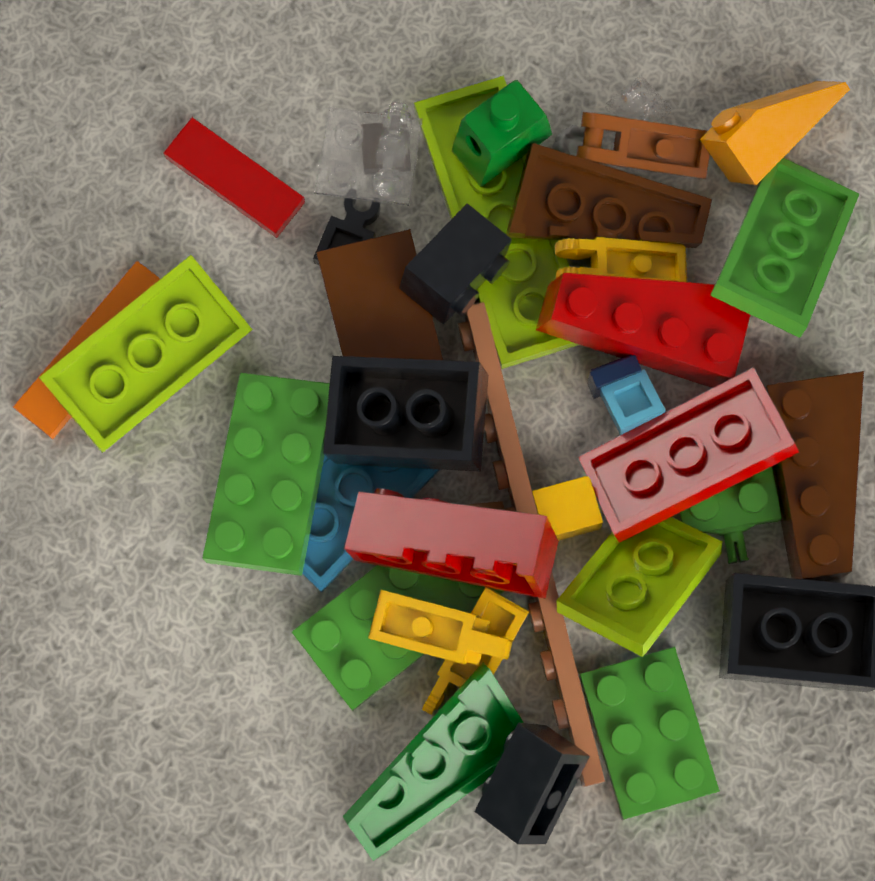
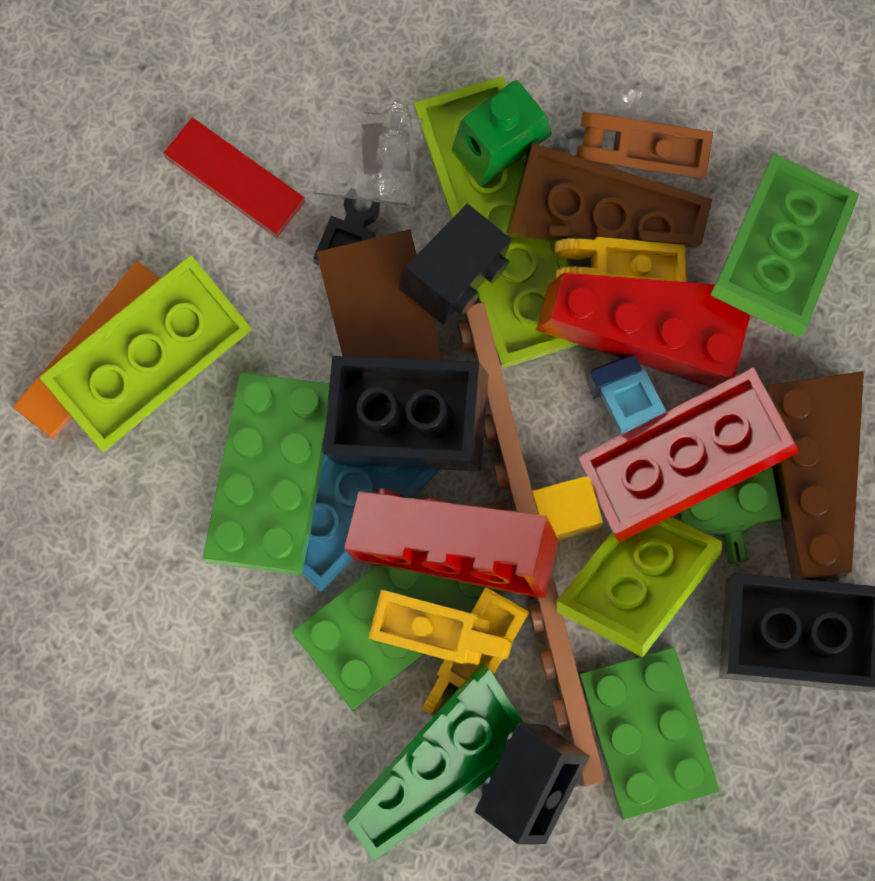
(759, 133): light orange slope -> none

